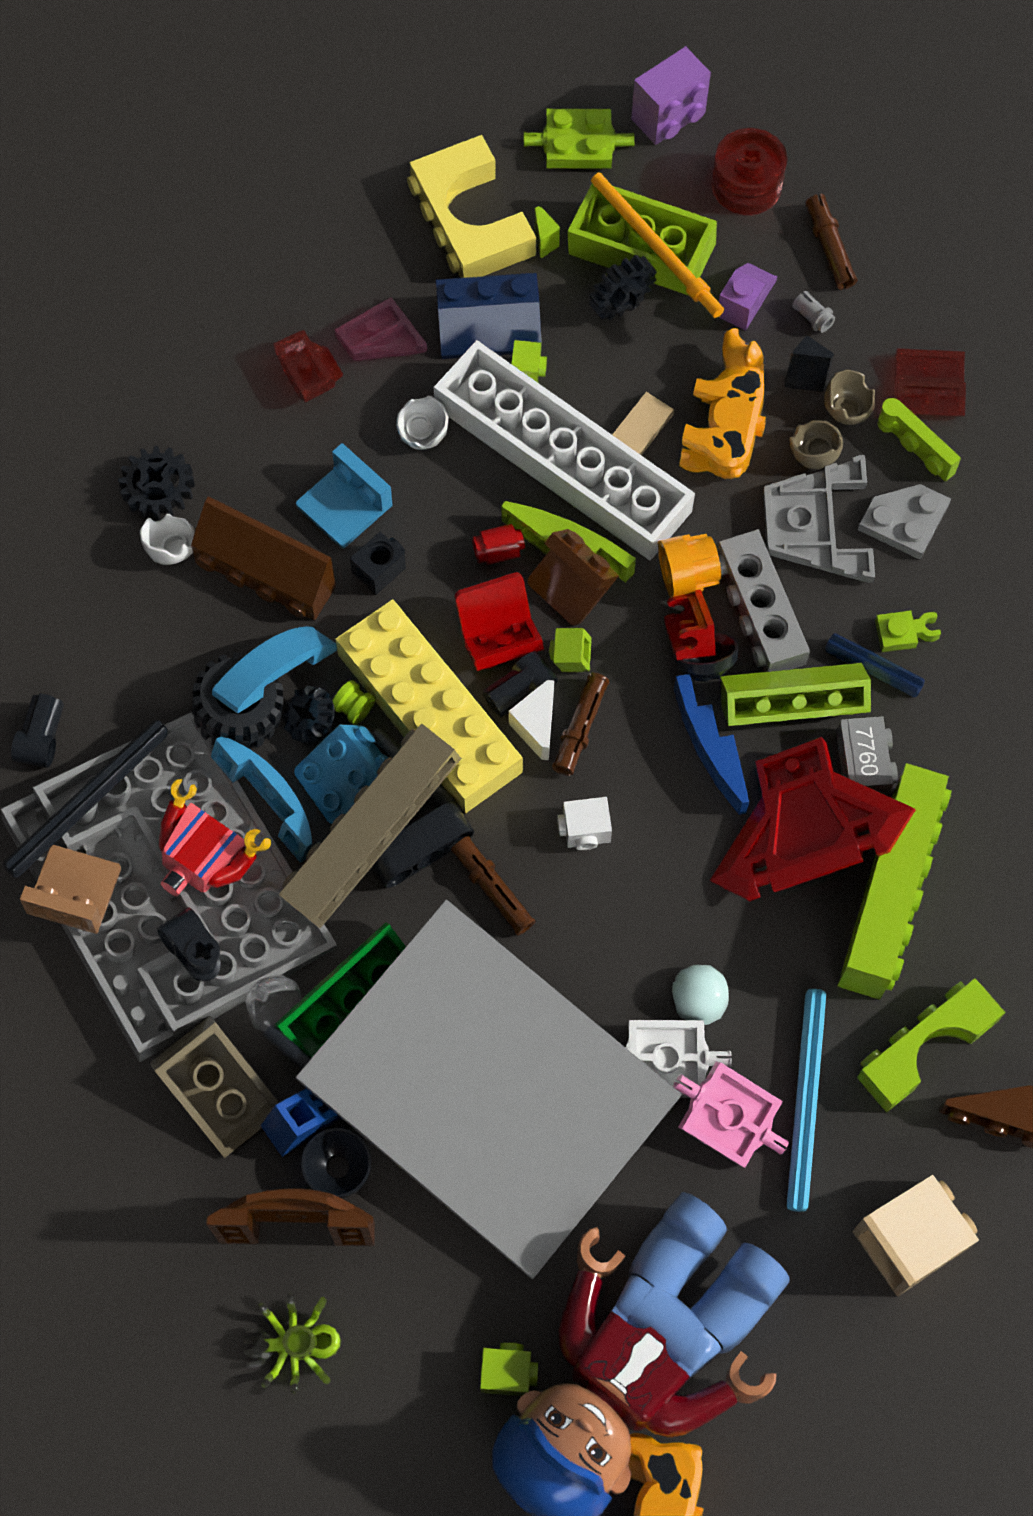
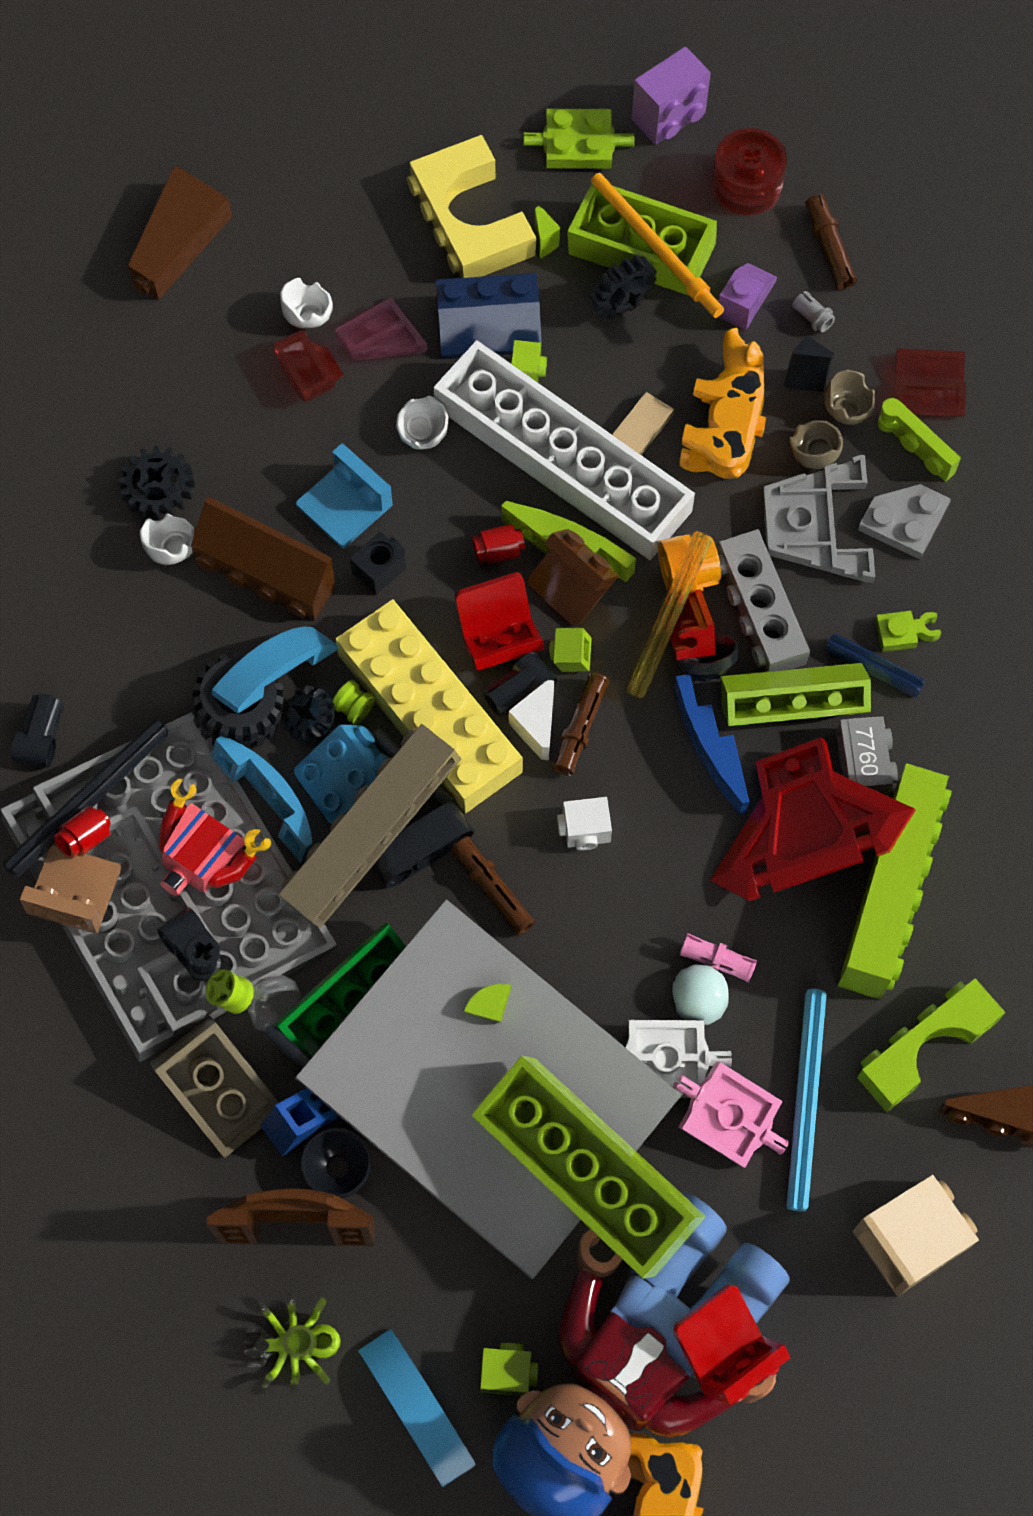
(83, 832): none -> red brick
(177, 232): none -> reddish brown slope
(229, 991): none -> lime wheel
(305, 304): none -> white hair
(417, 1408): none -> dark azure slope
(489, 1002): none -> lime tile
(588, 1166): none -> lime brick
(669, 614): none -> clear yellow axle
(718, 957): none -> bright pink pin
(727, 1347): none -> red bracket

